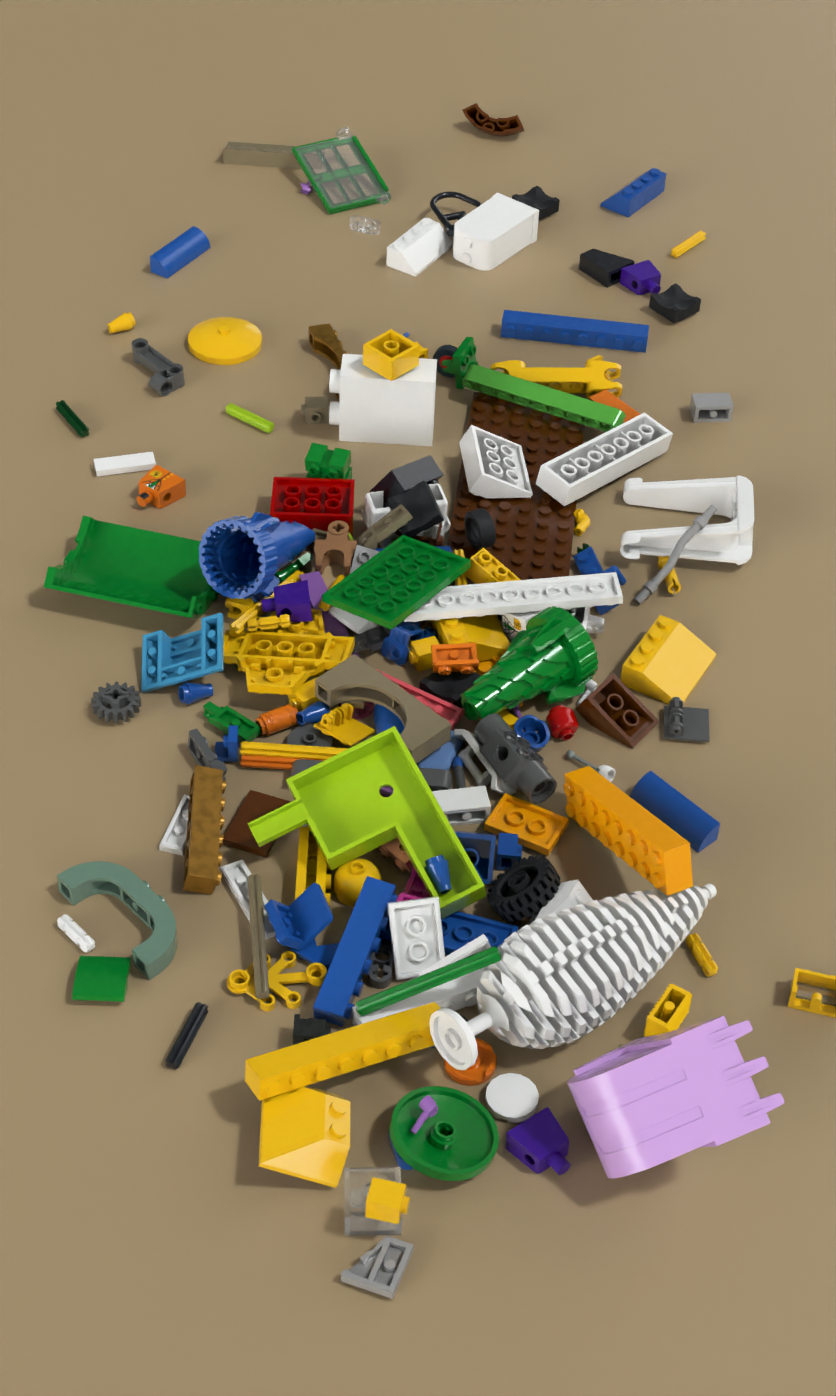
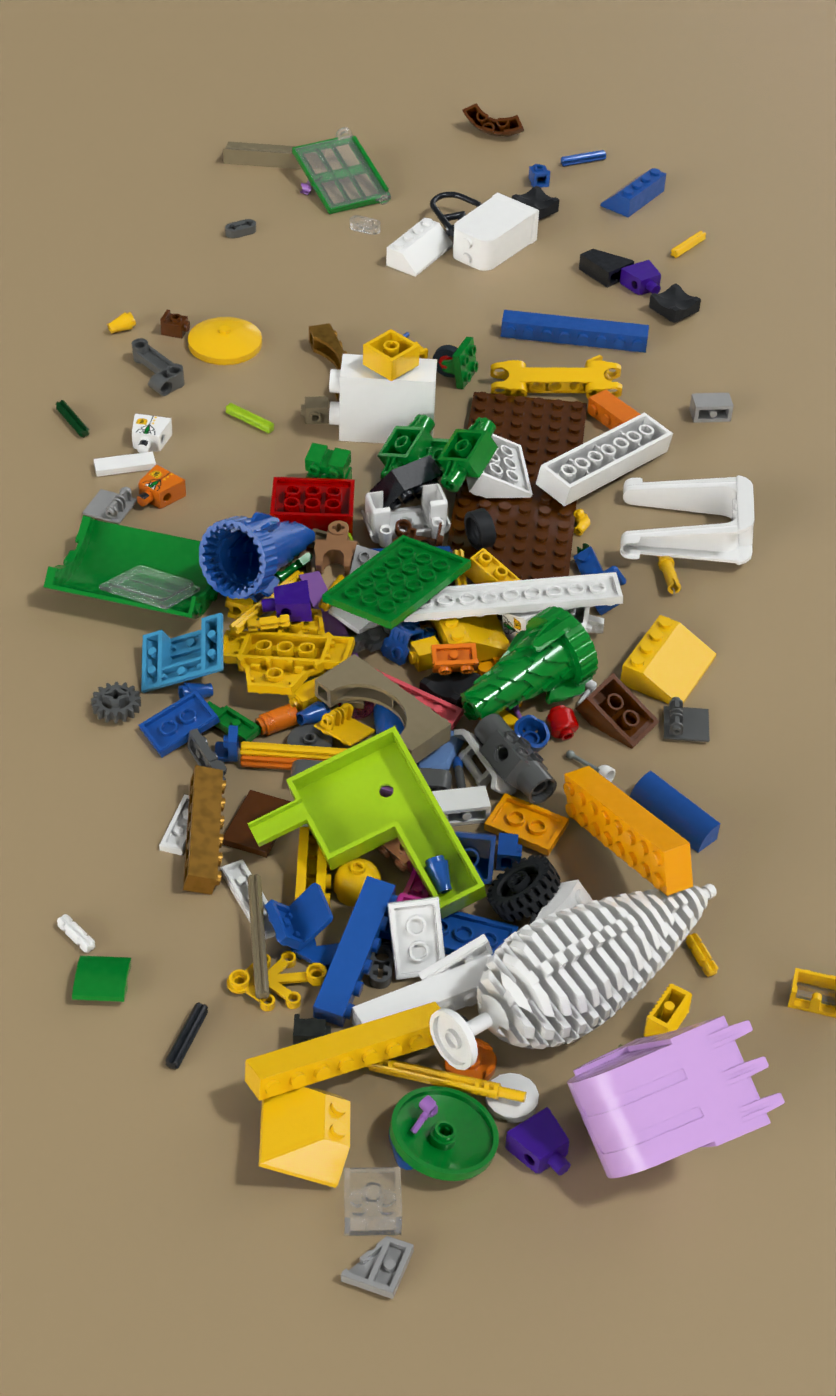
(111, 505): none -> light grey hinge
(113, 879): sand green arch -> none
(150, 432): none -> white torso
(151, 587): none -> clear piece
(172, 725): none -> blue tile
(174, 325): none -> reddish brown brick
(179, 252): blue brick -> none
(240, 228): none -> dark grey beam
(384, 527): dark tan hinge -> none
(386, 1201): yellow brick -> none
(421, 506): black brick -> none
(428, 981): green axle -> none
(447, 1079): none -> yellow axle
(459, 457): none -> green piece
(539, 172): none -> blue brick
(543, 398): bright green beam -> none
(583, 158): none -> blue axle
(698, 524): light grey bar -> none

